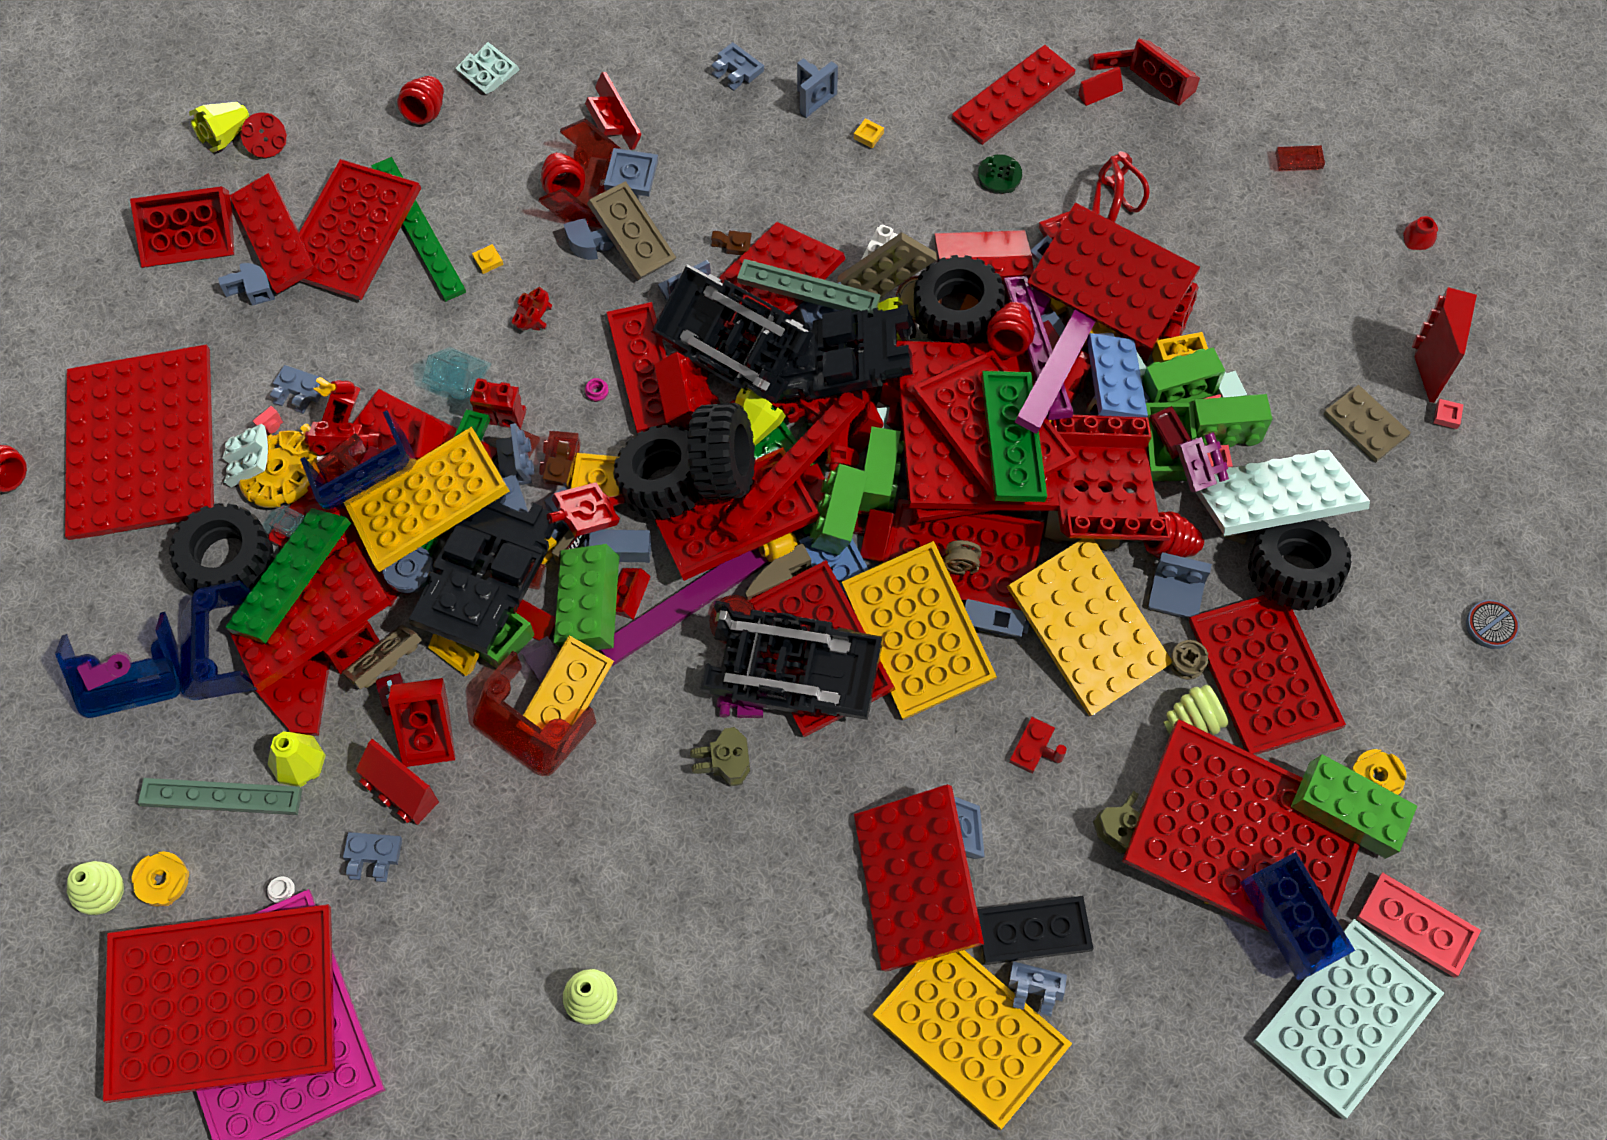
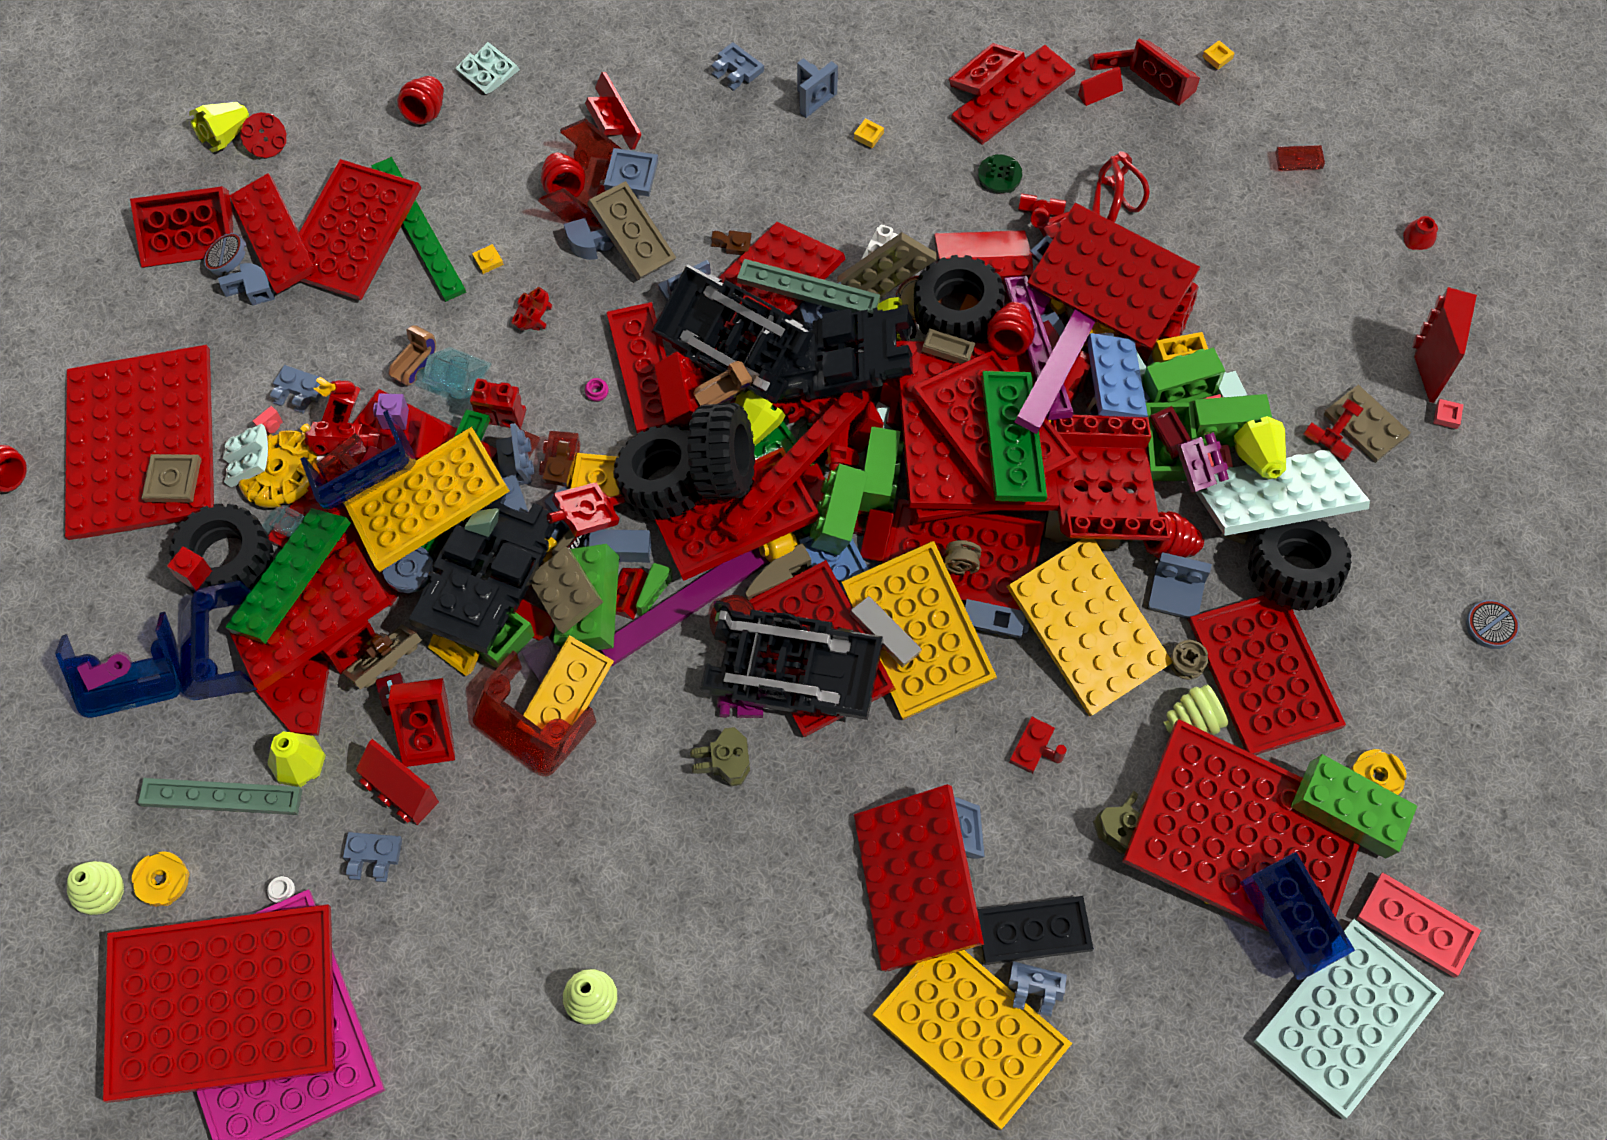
(171, 478): none -> dark tan tile
(189, 568): none -> red brick
(225, 254): none -> tile
(377, 644): none -> reddish brown plate
(396, 407): none -> medium lavender brick
(414, 356): none -> medium nougat animal
(483, 521): none -> sand green slope
(565, 590): none -> dark tan plate
(656, 582): none -> bright green slope
(724, 386): none -> medium nougat animal
(877, 622): none -> light grey tile
(948, 346): none -> dark tan tile
(987, 69): none -> red plate
(1041, 209): none -> red bar
(1218, 55): none -> yellow plate
(1263, 446): none -> neon yellow cone
(1331, 437): none -> red bar

